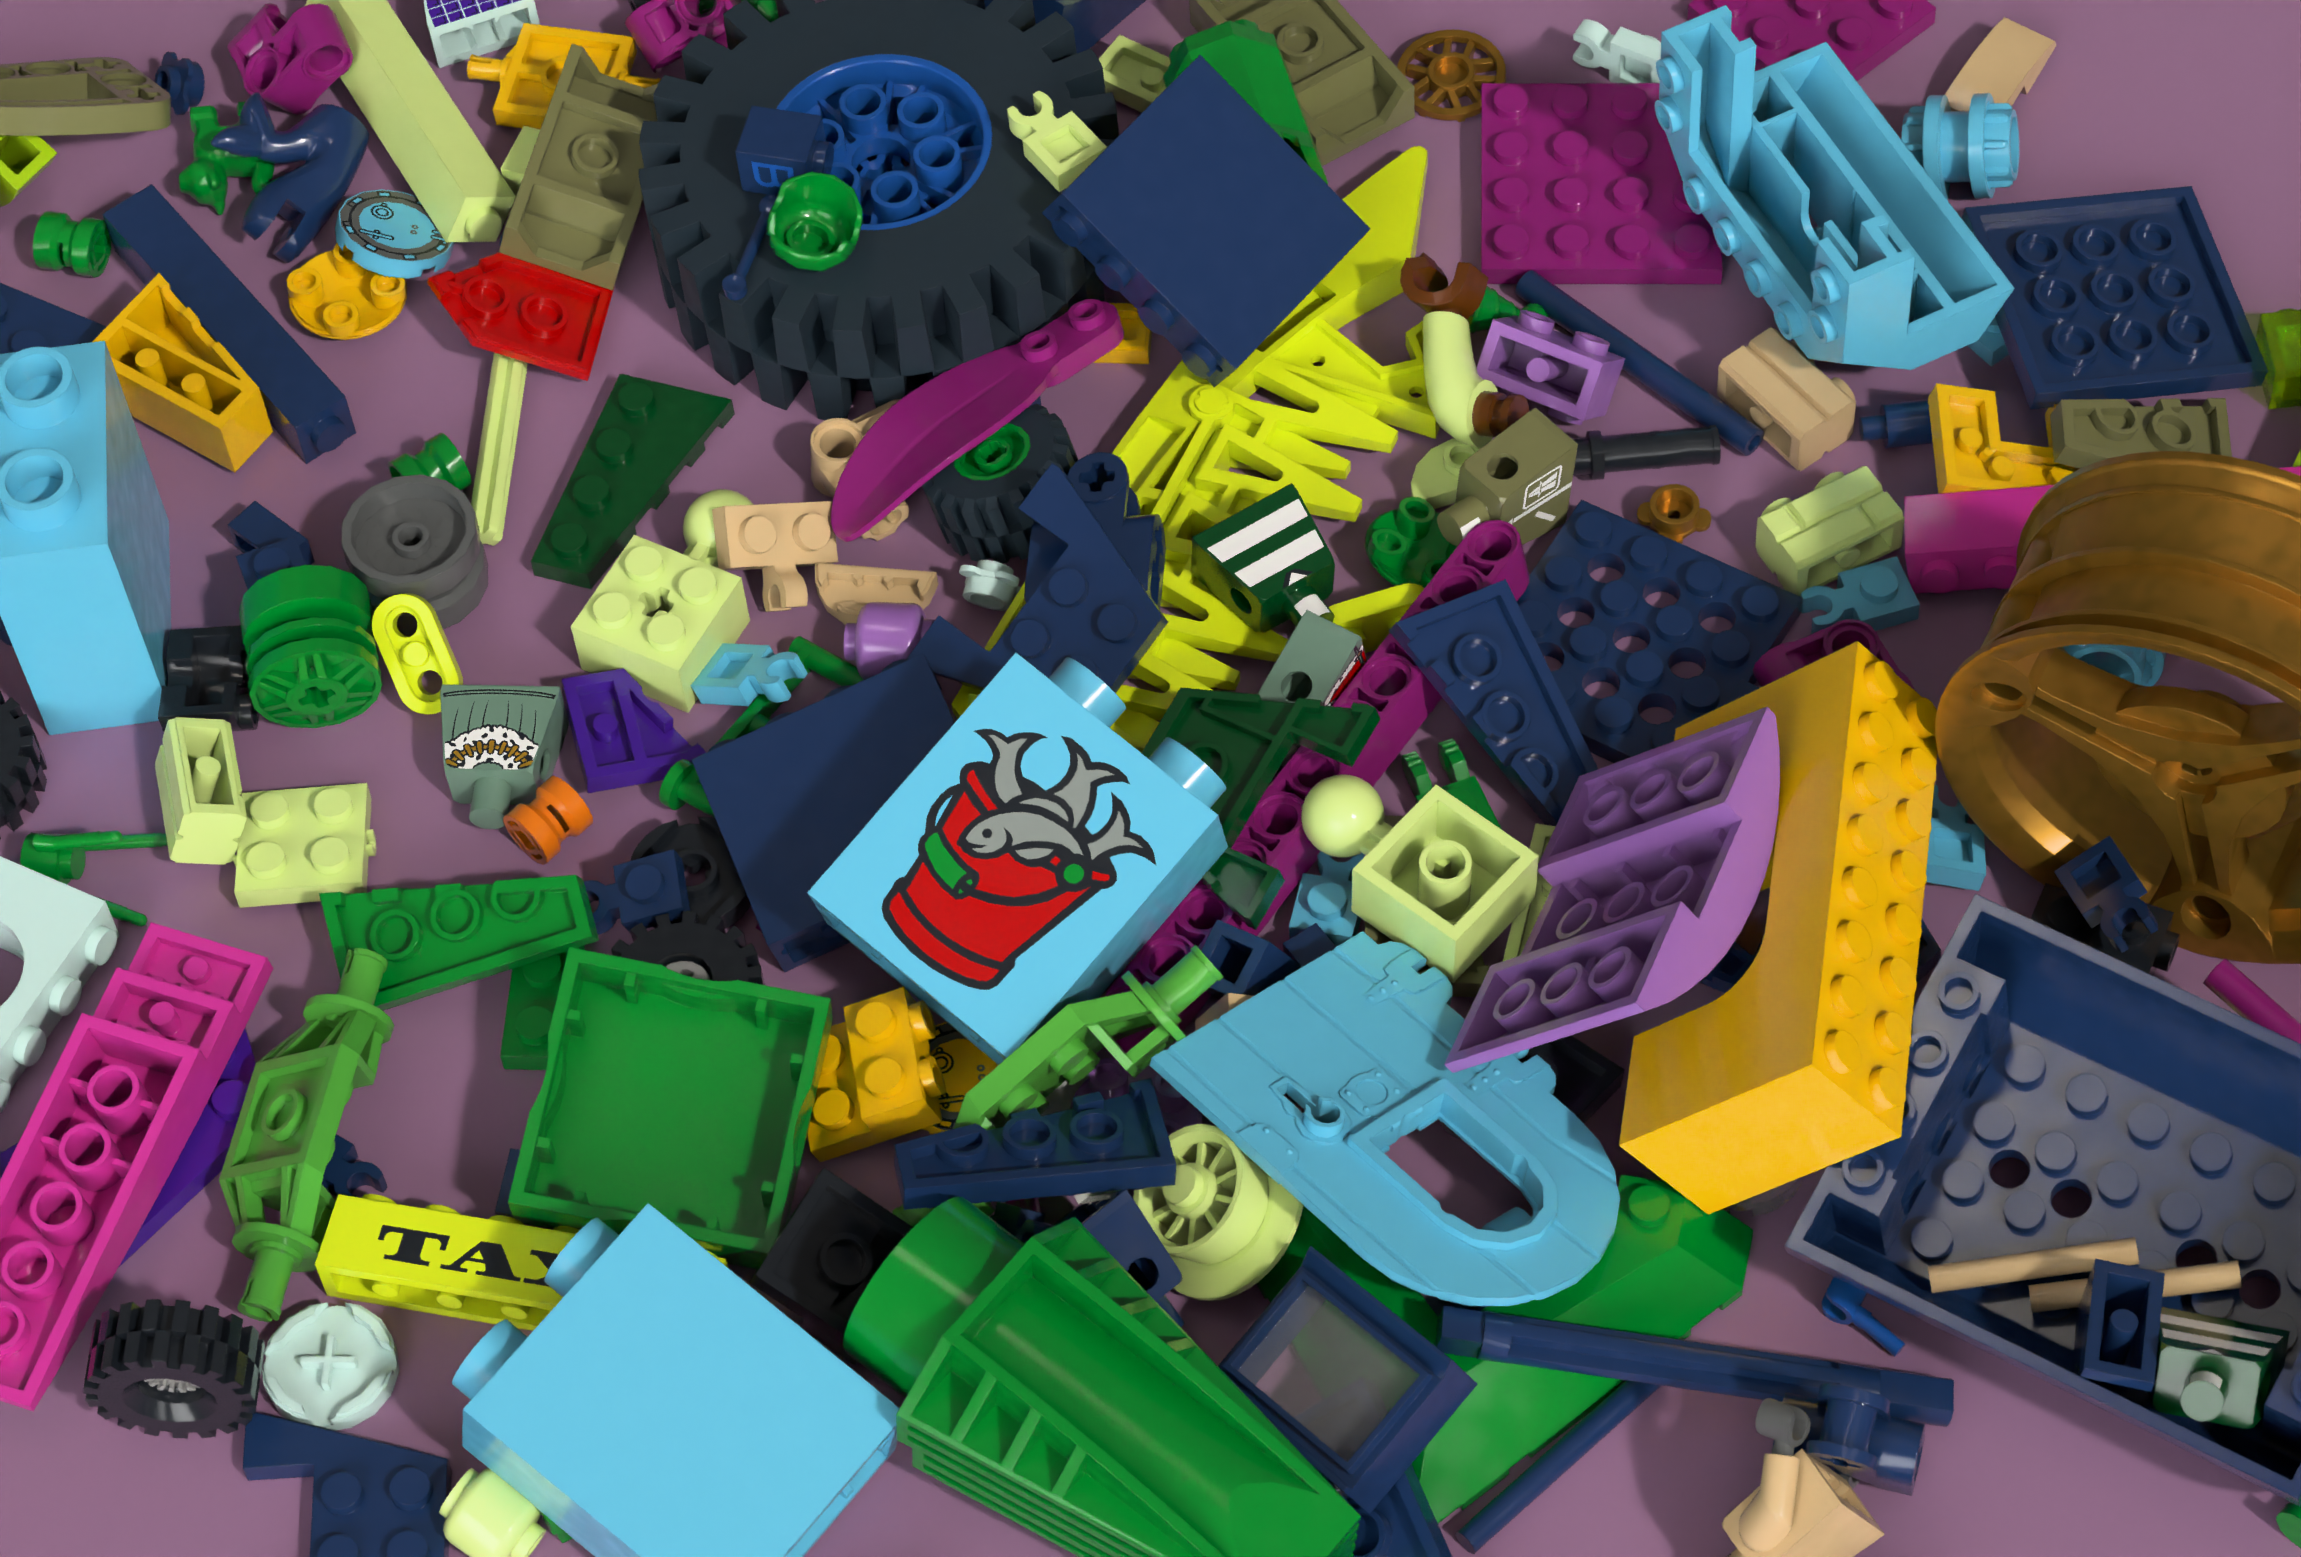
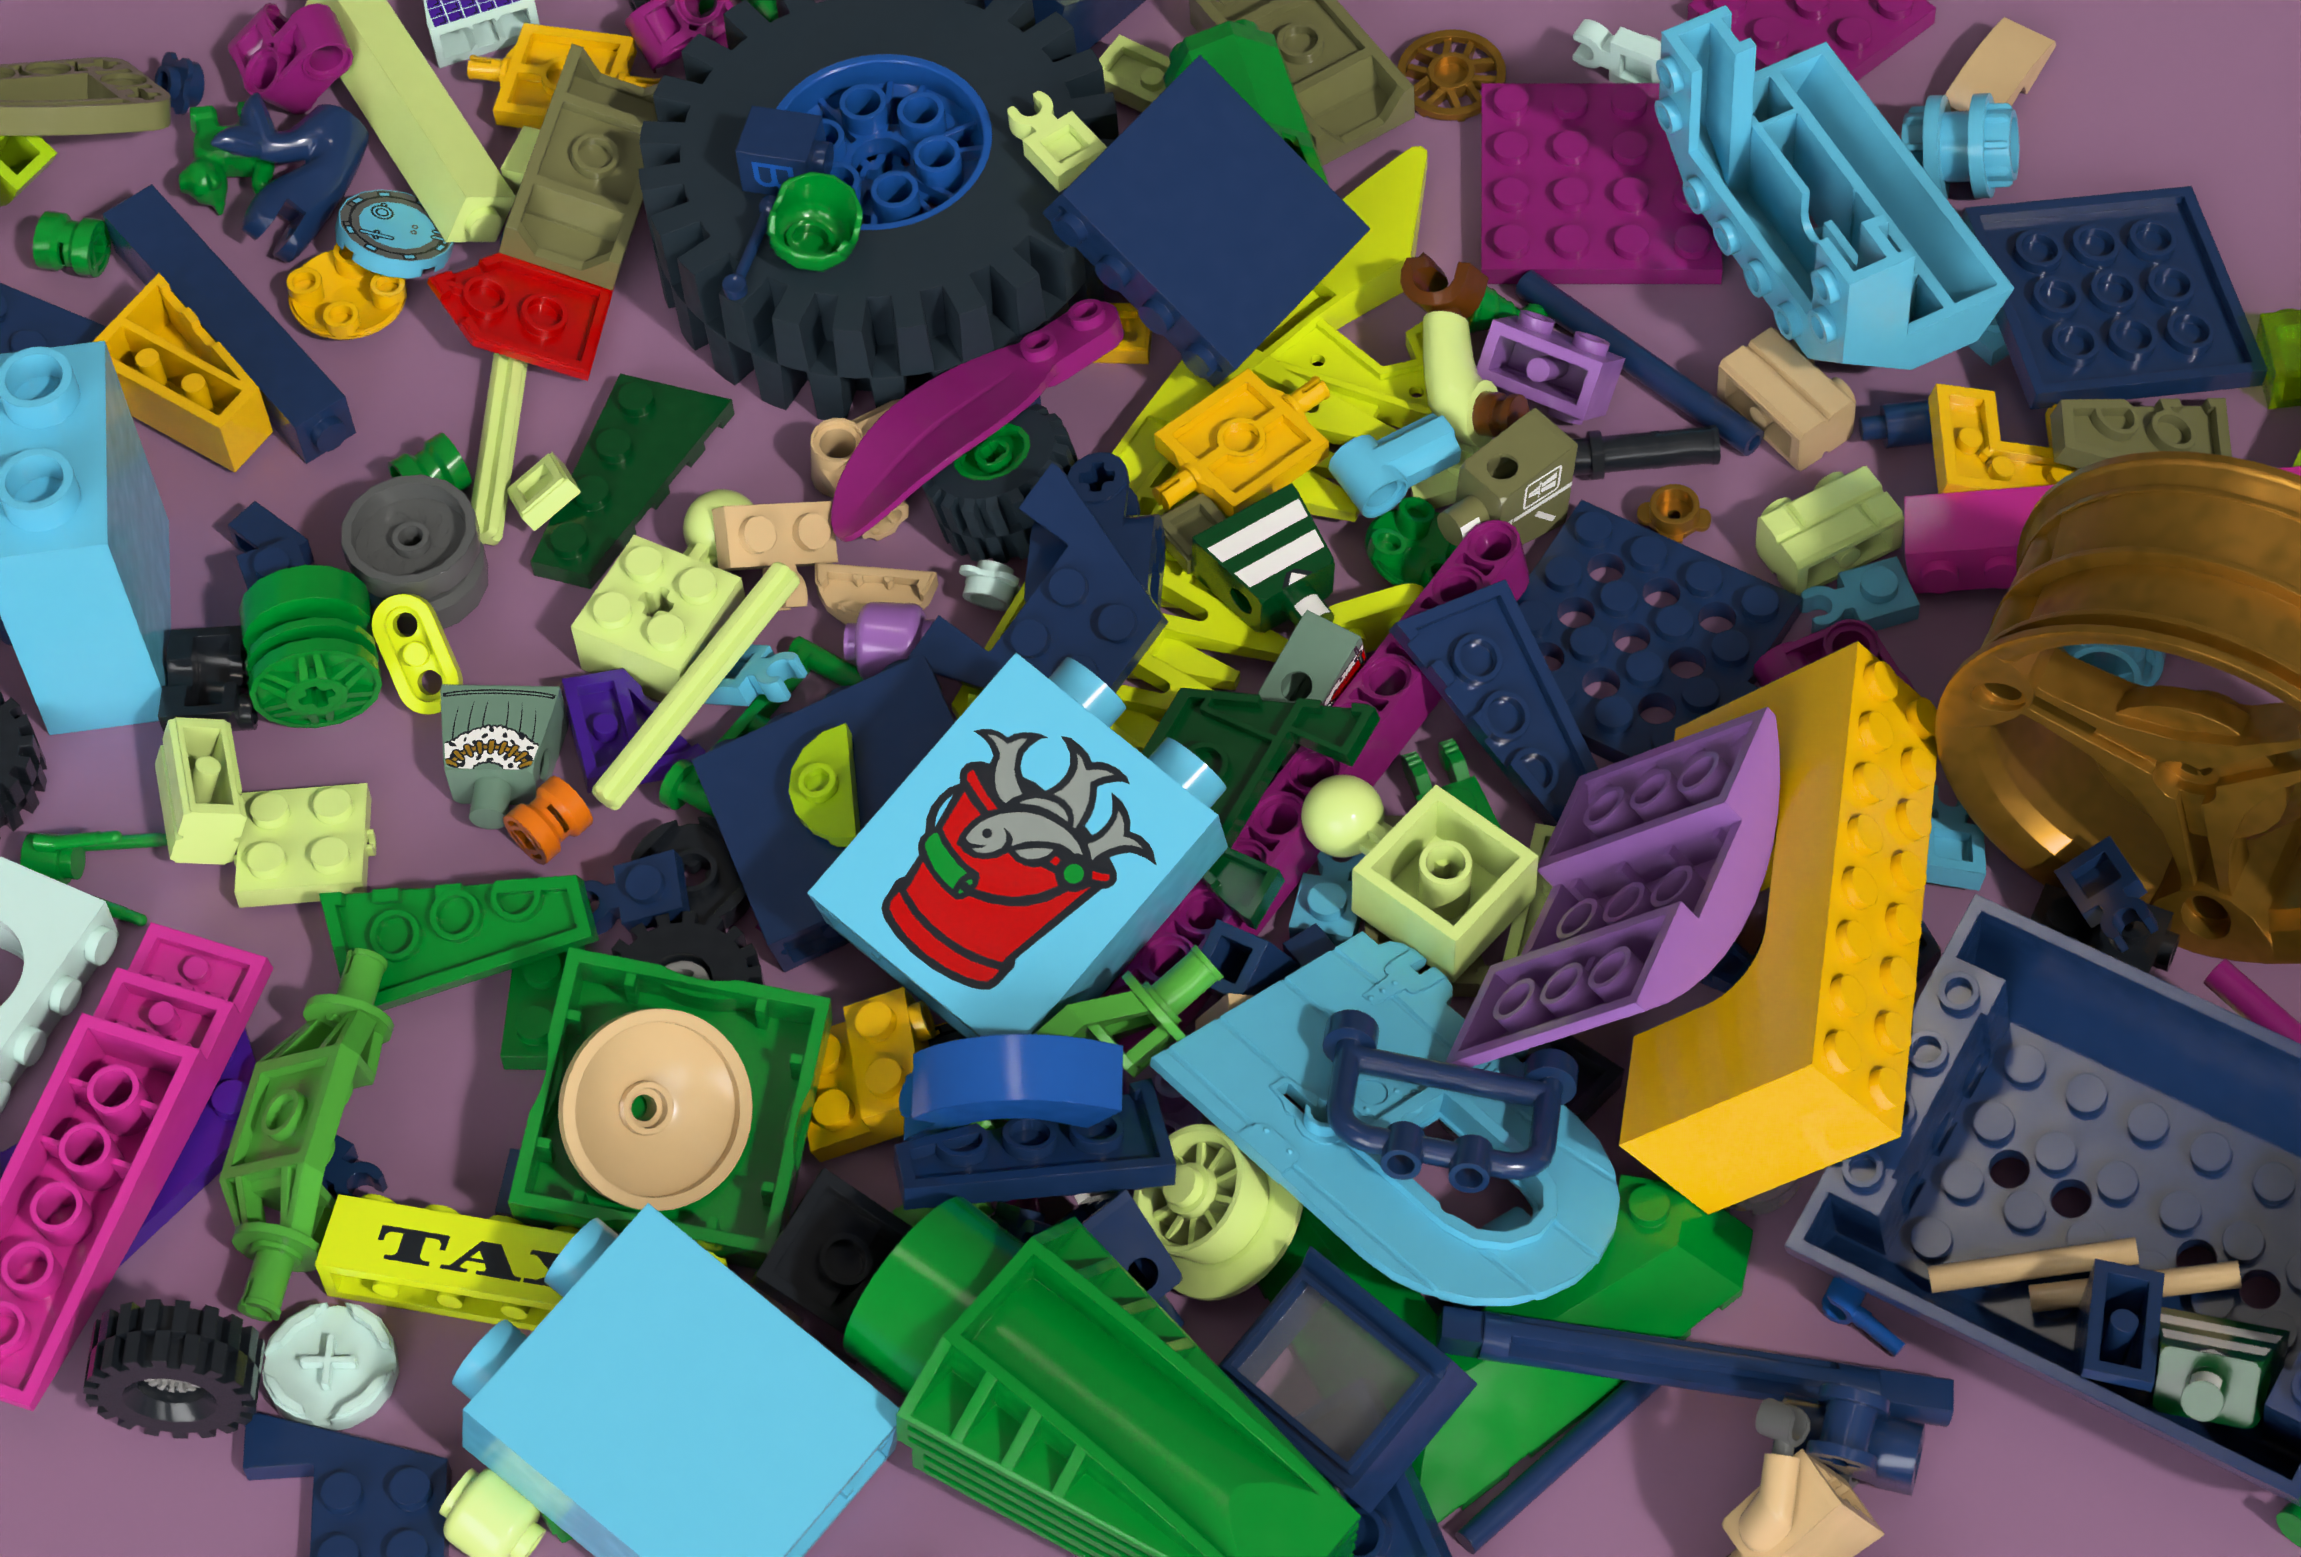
(543, 491): none -> yellowish green tile
(693, 1115): none -> tan dish
(695, 686): none -> yellowish green axle
(826, 788): none -> lime plate
(1011, 1077): none -> blue arch
(1185, 522): none -> olive tile
(1241, 443): none -> yellow plate
(1382, 470): none -> medium azure piece
(1546, 1085): none -> dark blue bar

